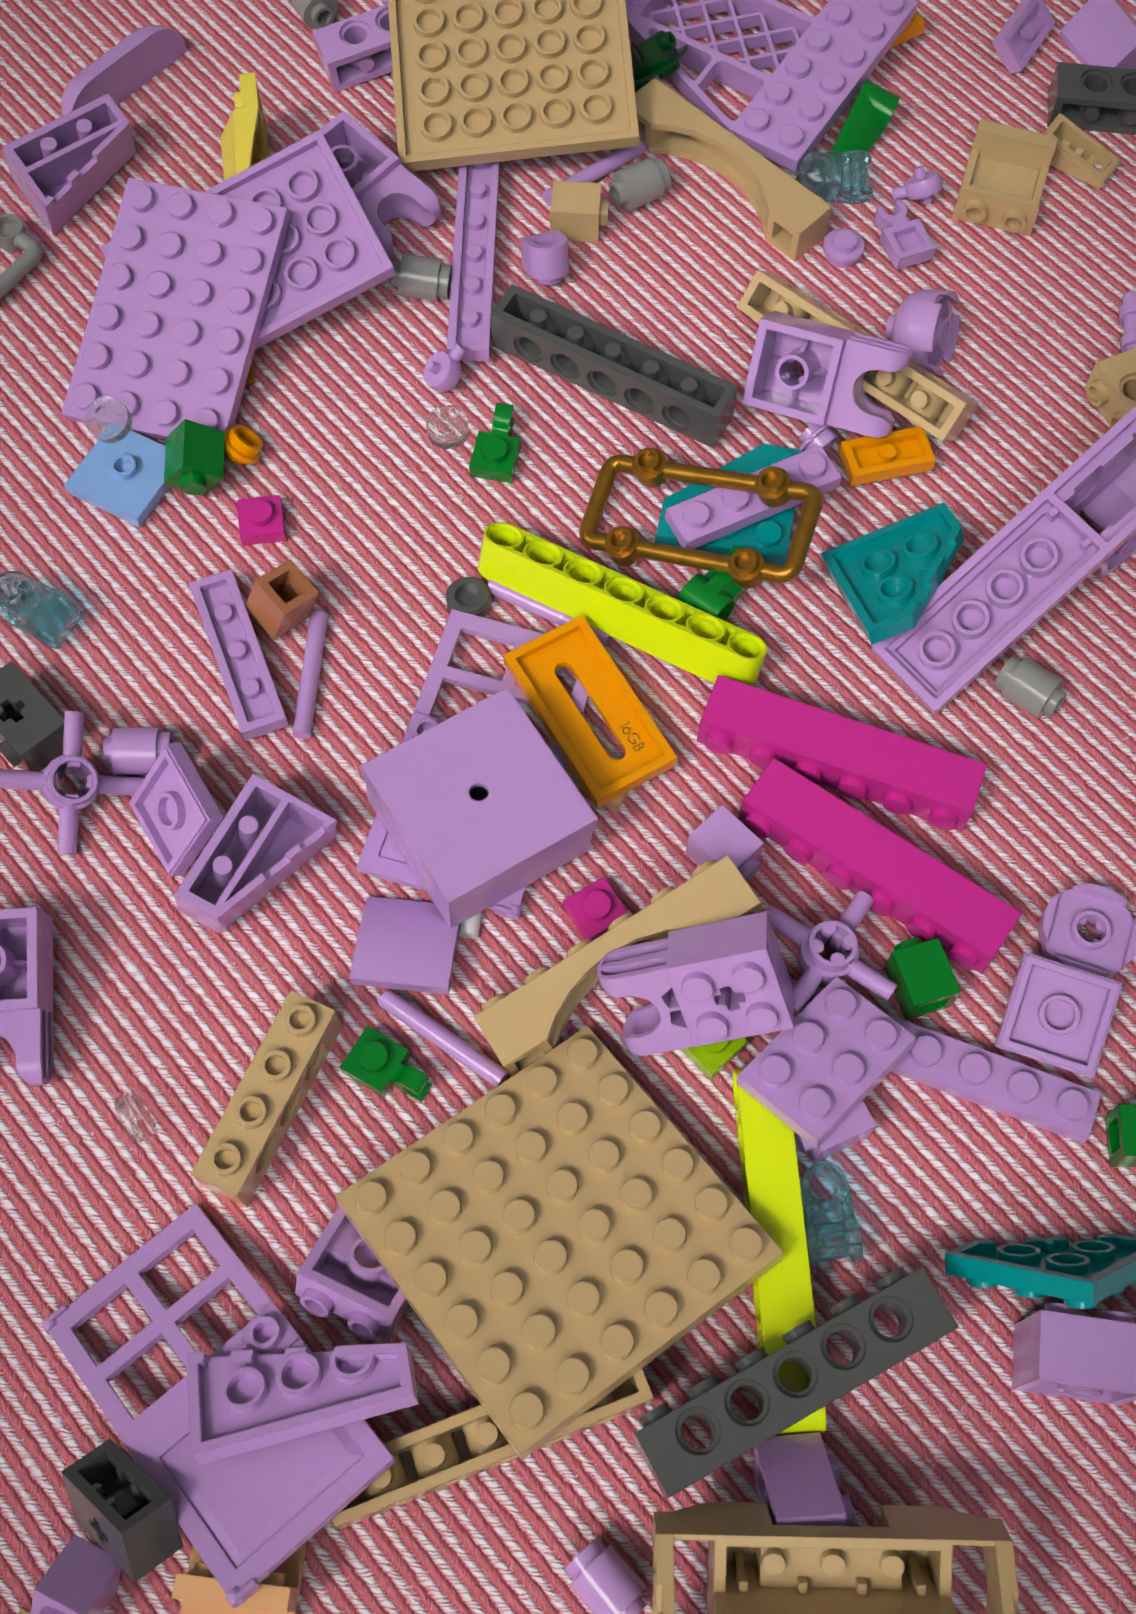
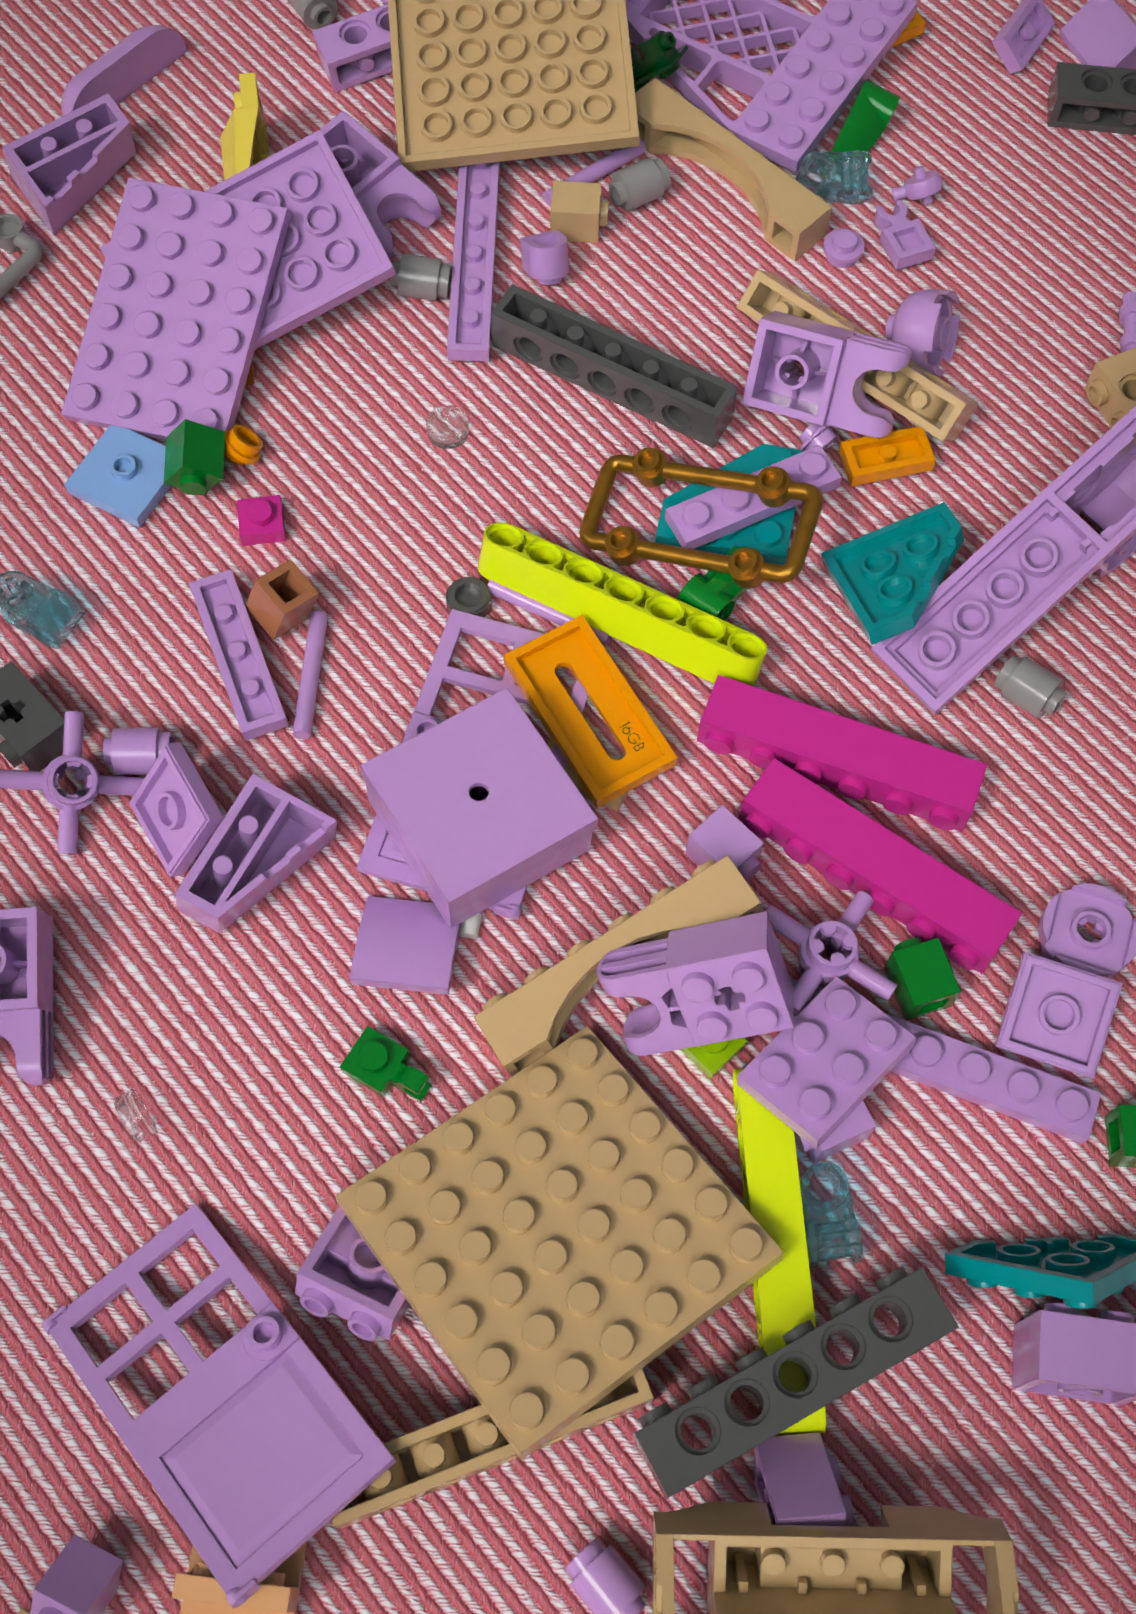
(108, 419): clear tile -> none
(122, 1509): dark grey brick -> none
(267, 1099): tan brick -> none
(274, 1398): lavender wing -> none
(443, 1038): lavender bar -> none
(444, 369): lavender piece -> none
(497, 452): green plate -> none
(594, 909): dark pink plate -> none
(1005, 177): tan panel -> none
(1075, 143): tan slope -> none

